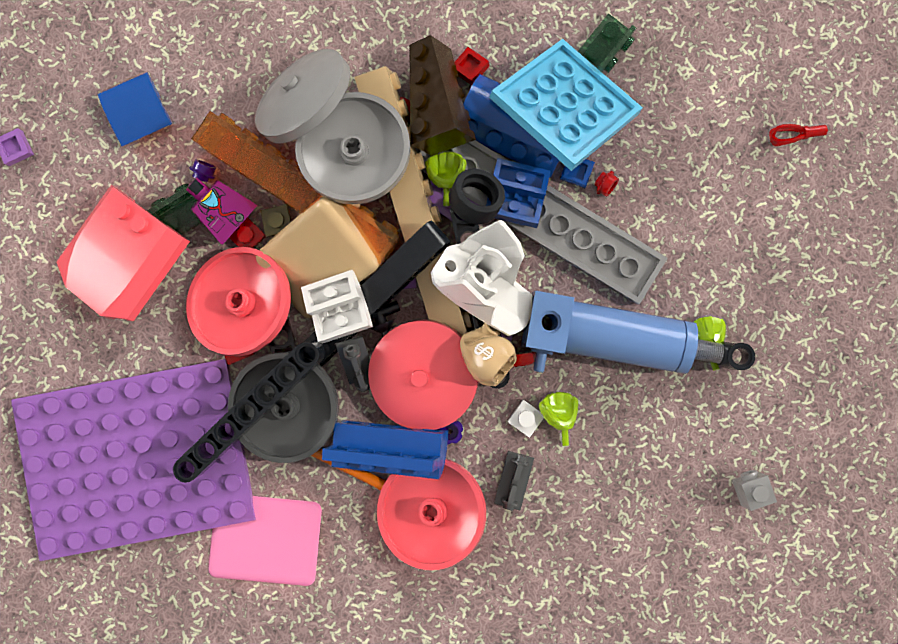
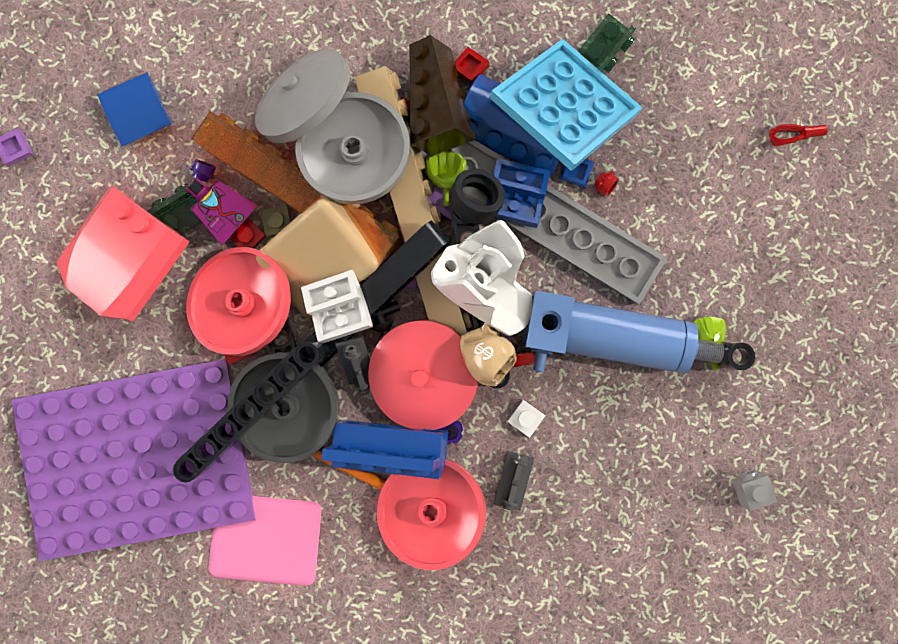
(560, 412): lime piece -> none

